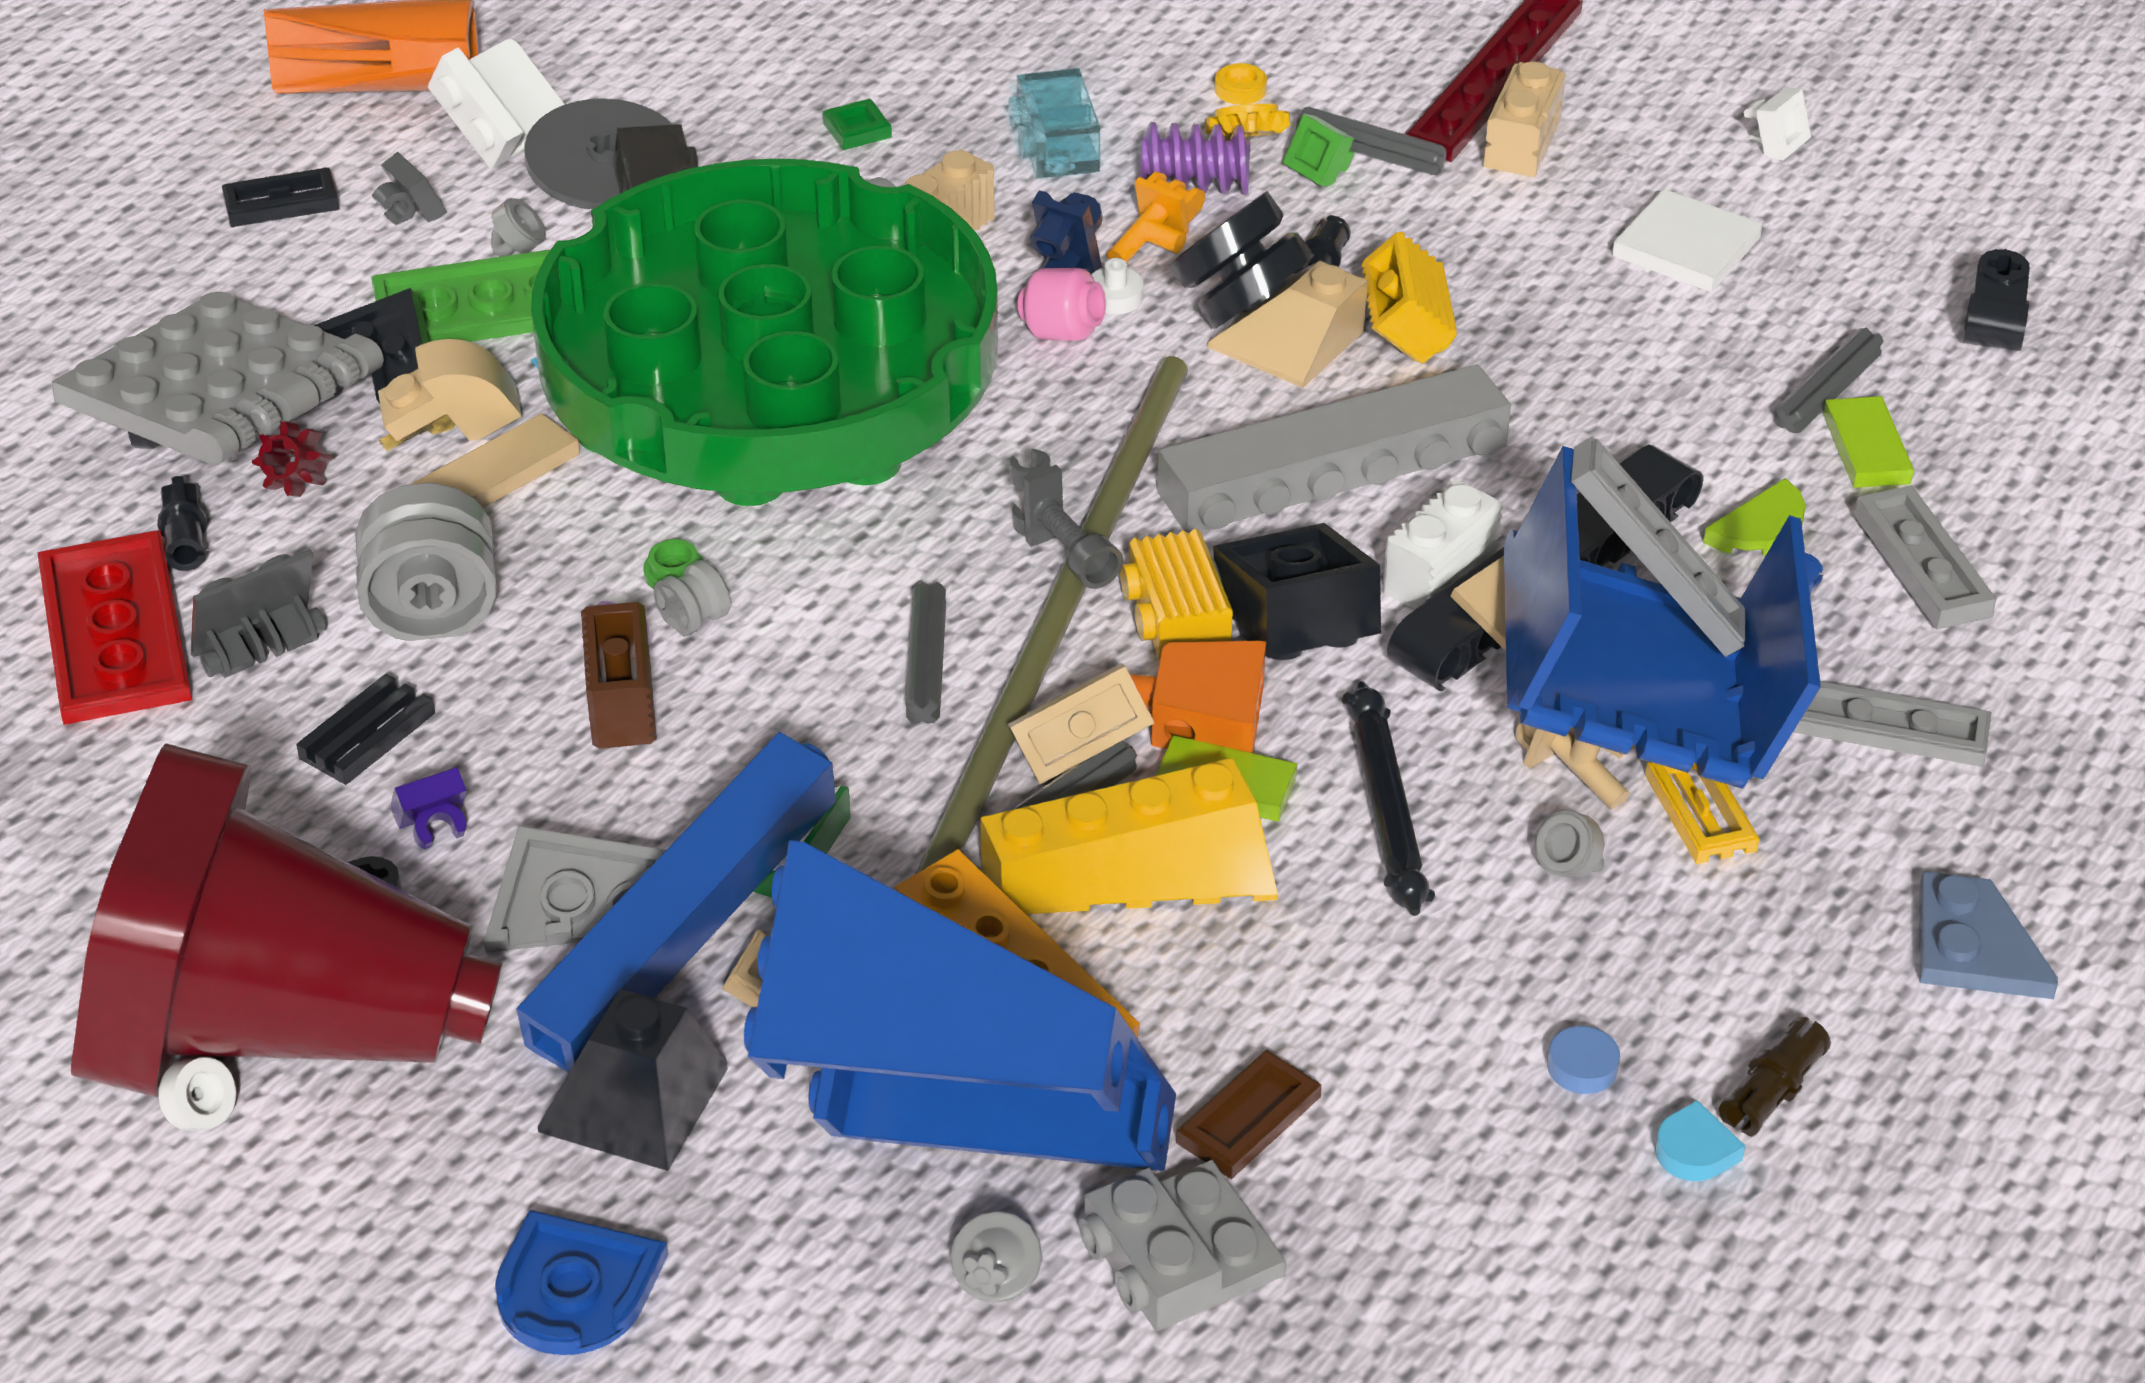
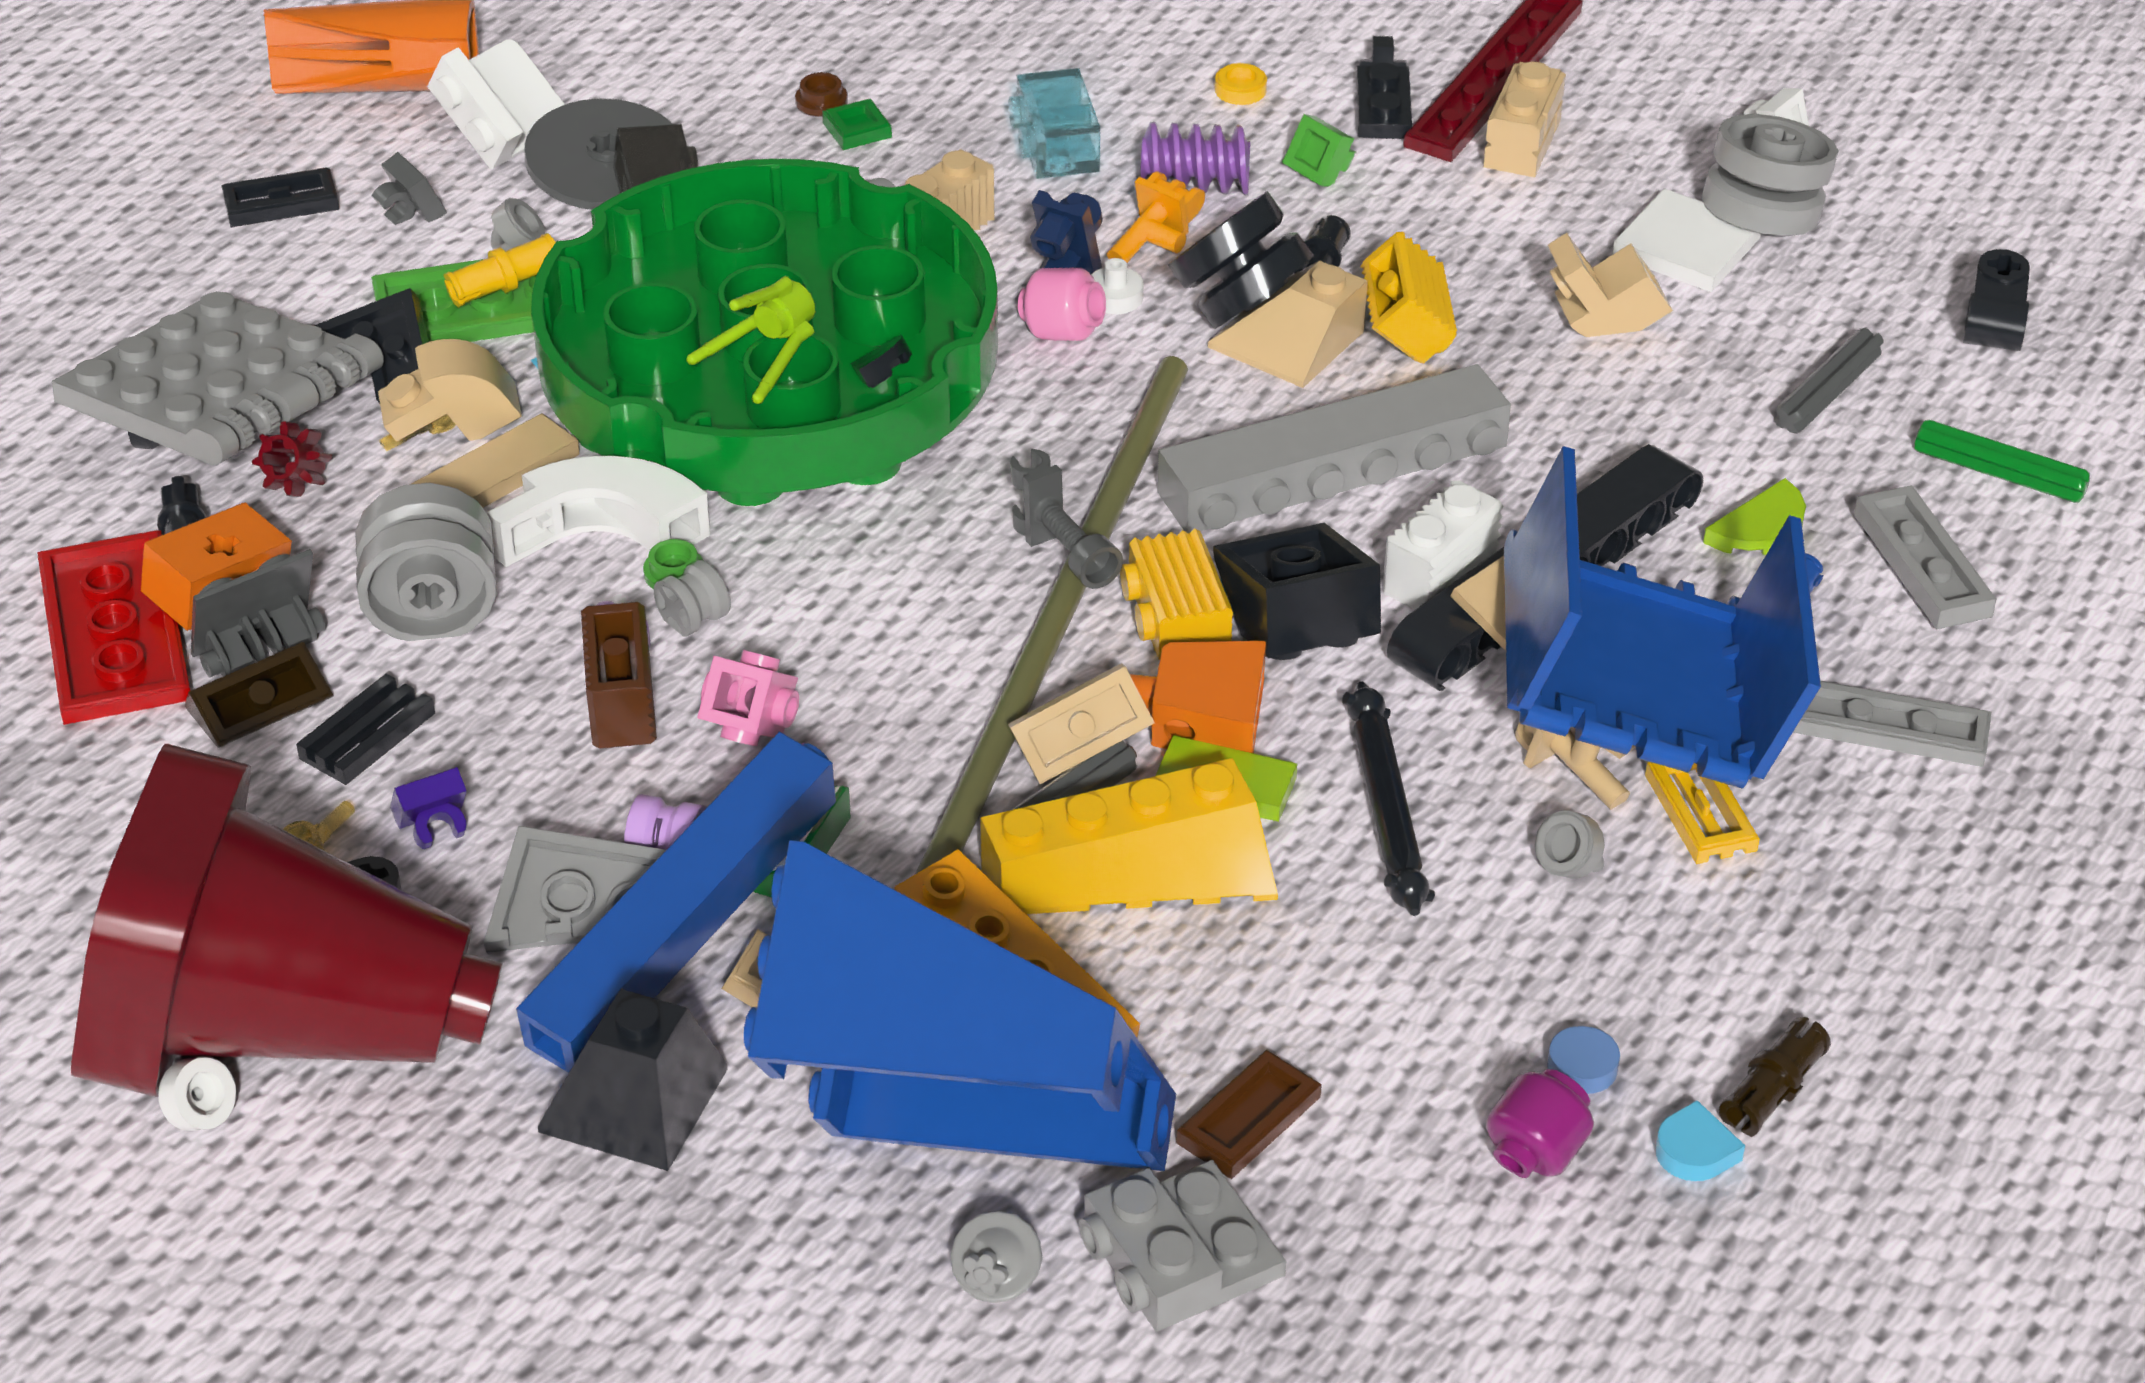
(205, 551): none -> orange brick
(258, 695): none -> dark brown slope
(321, 832): none -> clear yellow hand
(498, 272): none -> yellow pin
(574, 1283): blue tile -> none
(599, 495): none -> white arch
(656, 824): none -> lavender wheel
(748, 697): none -> bright pink brick
(780, 312): none -> lime plant
(820, 92): none -> reddish brown plate
(877, 364): none -> black tile
(926, 653): dark grey axle -> none
(1255, 119): yellow gear -> none
(1383, 93): none -> black hinge
(1385, 143): dark grey axle -> none
(1540, 1123): none -> magenta head
(1609, 297): none -> tan brick
(1658, 545): light grey tile -> none
(1769, 174): none -> light grey wheel
(1868, 442): lime tile -> none
(1977, 940): sand blue wing -> none
(2002, 461): none -> green axle

